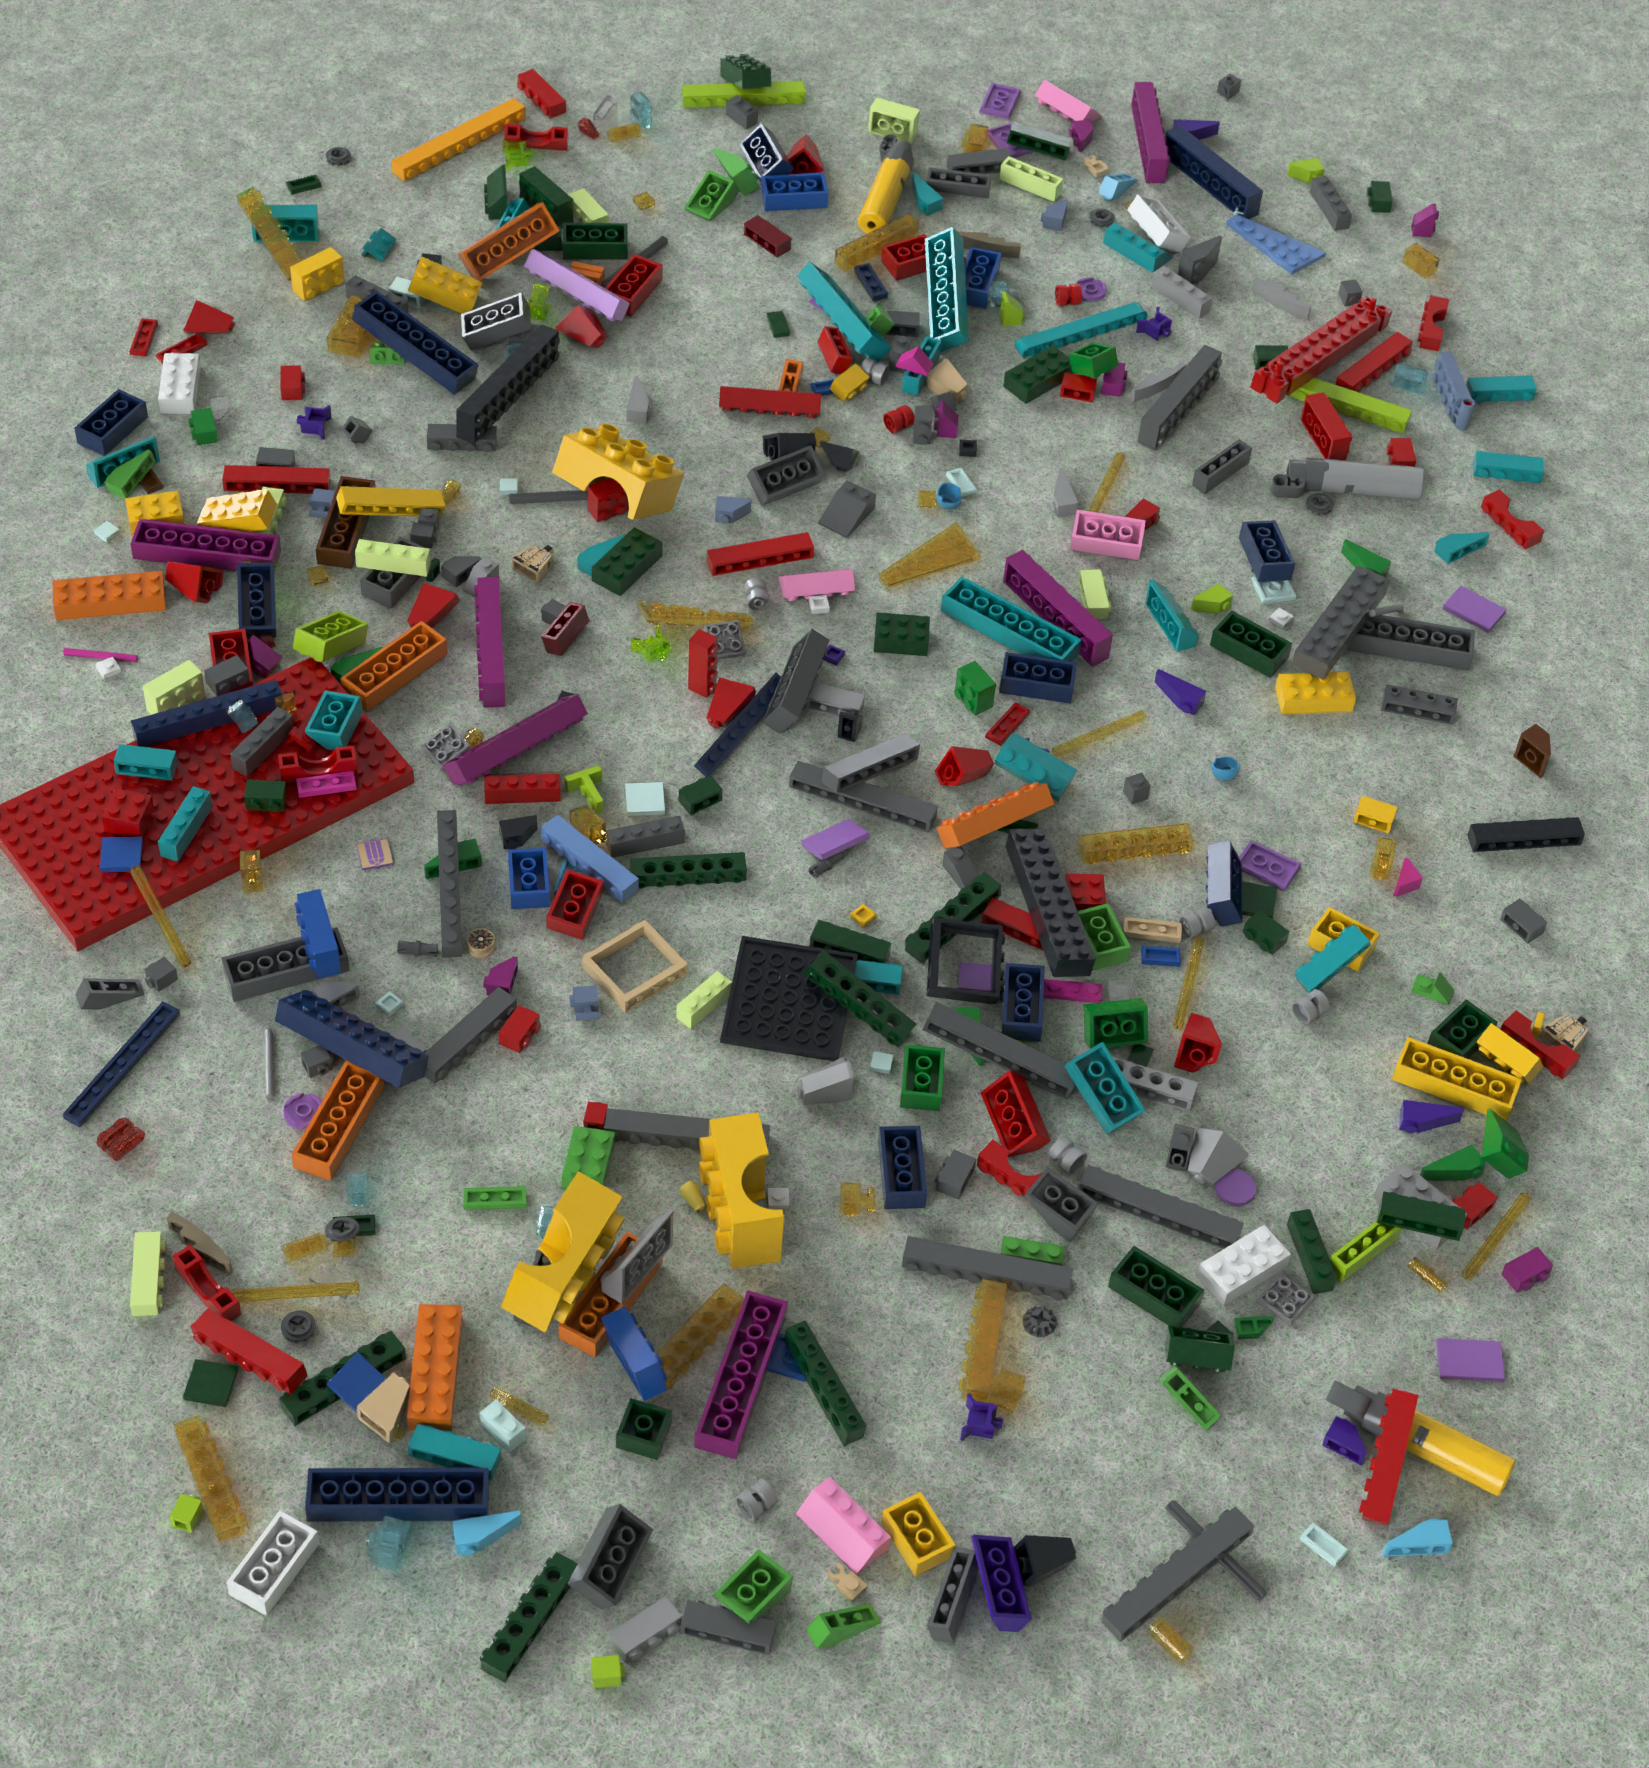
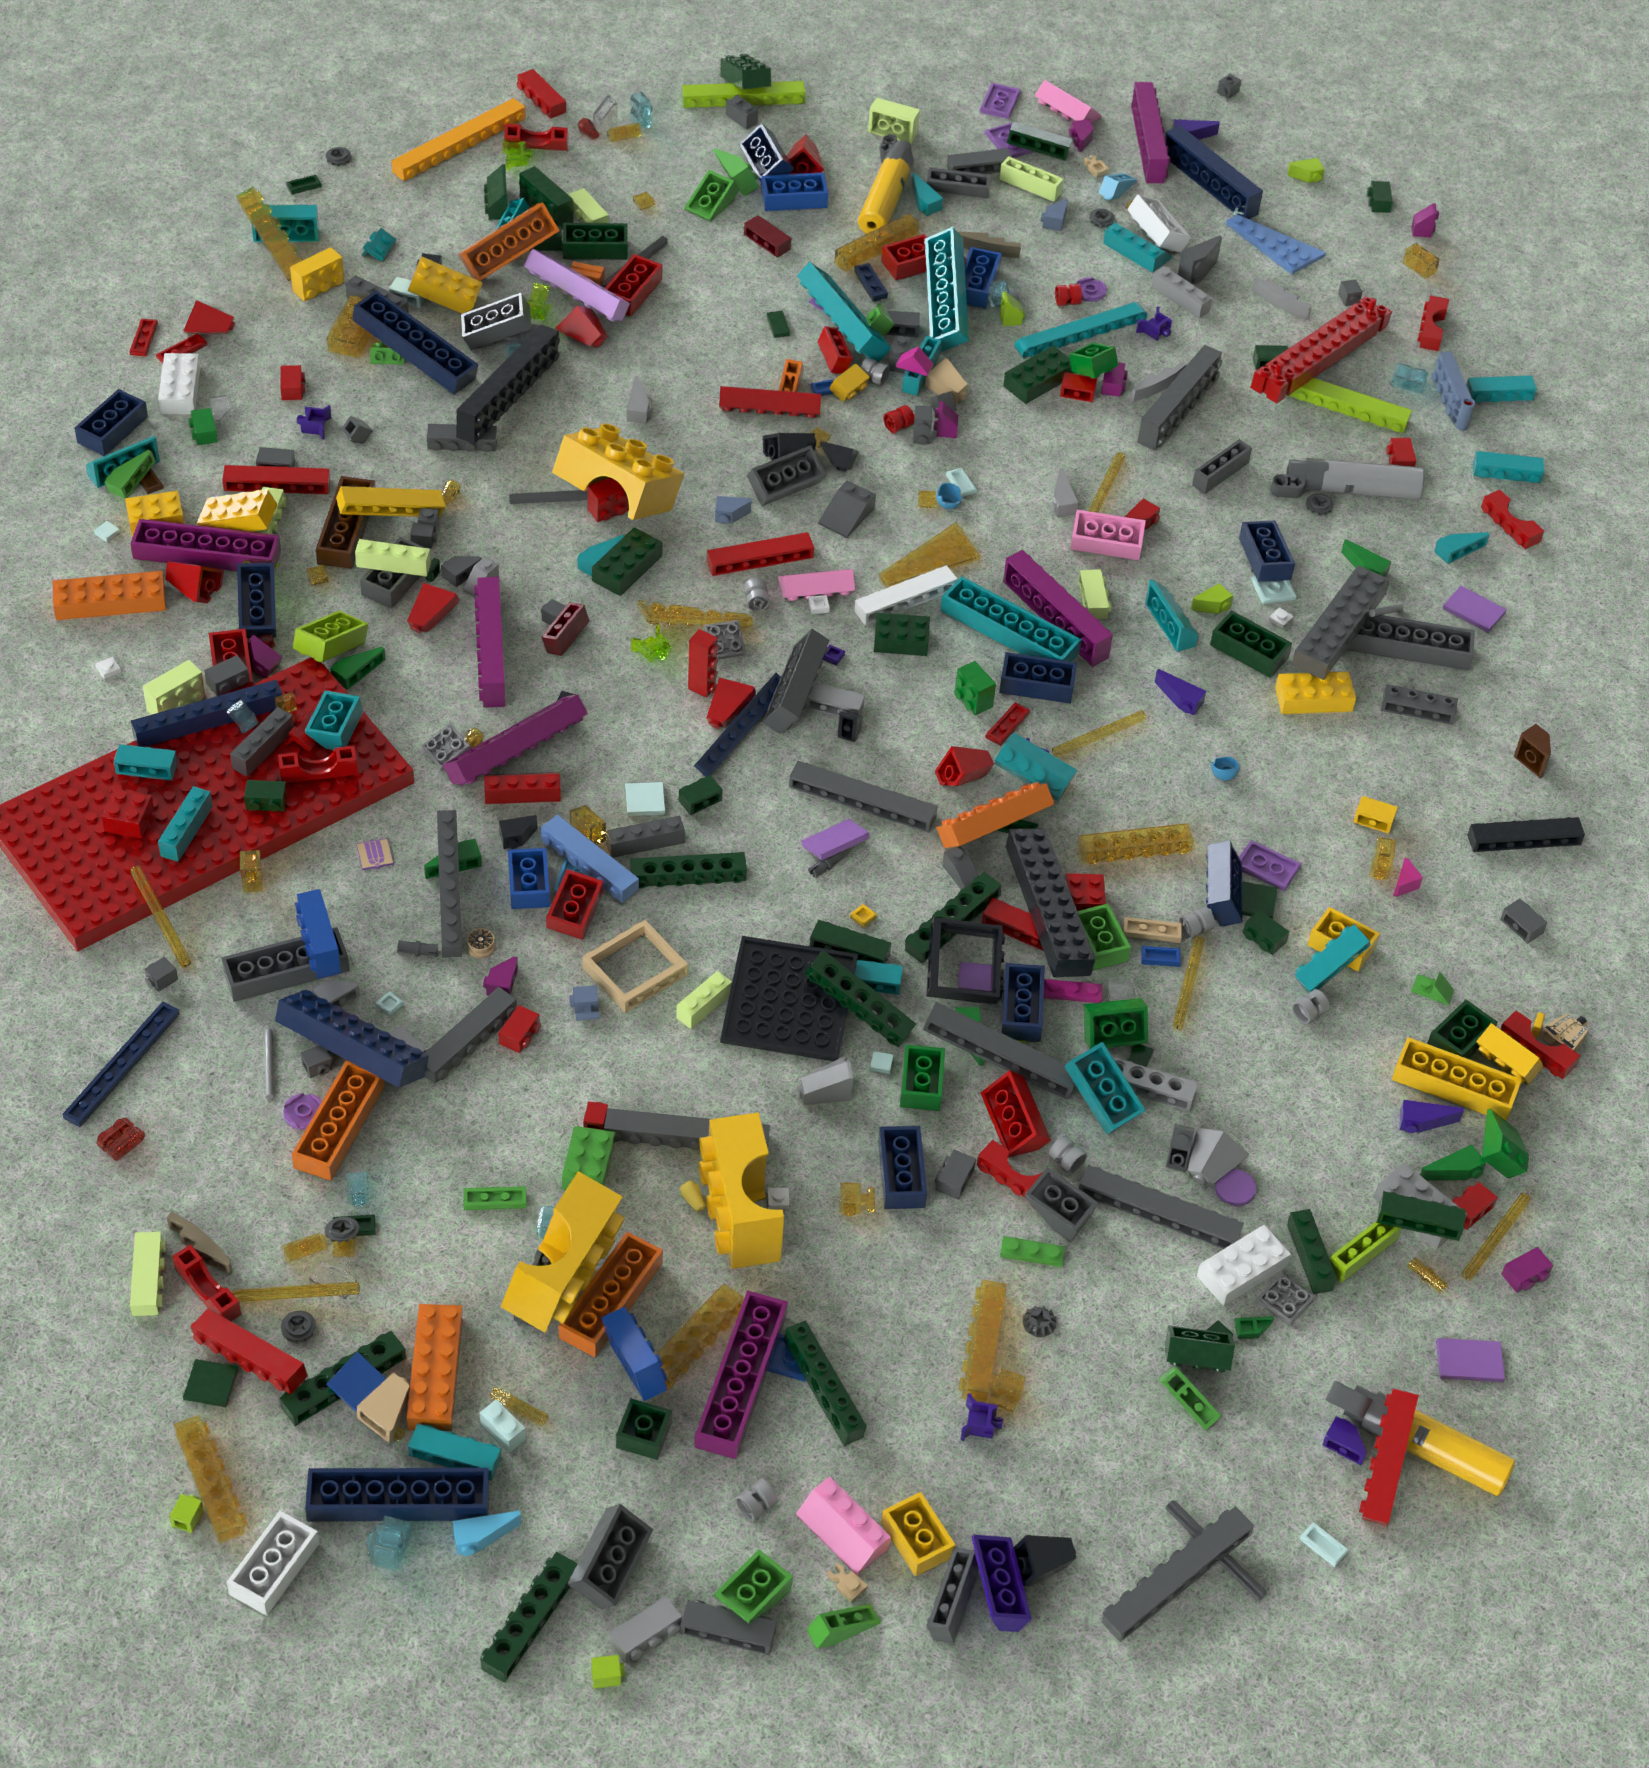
(99, 655): dark pink bar -> none
(102, 993): dark grey slope -> none
(120, 853): blue tile -> none
(320, 502): sand blue brick -> none
(326, 784): dark pink plate -> none
(395, 665): orange brick -> none
(508, 486): light aqua tile -> none
(533, 562): tan torso -> none
(585, 782): lime bracket -> none
(639, 1258): light grey slope -> none
(870, 763): brick -> none
(905, 594): none -> white brick
(967, 448): black plate -> none
(975, 138): clear yellow brick -> none
(975, 1265): dark grey brick -> none
(1136, 788): dark grey brick -> none
(1156, 1288): dark green brick -> none
(1170, 1640): clear yellow brick -> none
(1198, 1044): red slope -> none
(1326, 427): red brick -> none
(1330, 203): dark grey brick -> none
(1375, 363): red brick -> none
(1426, 1538): medium azure slope -> none

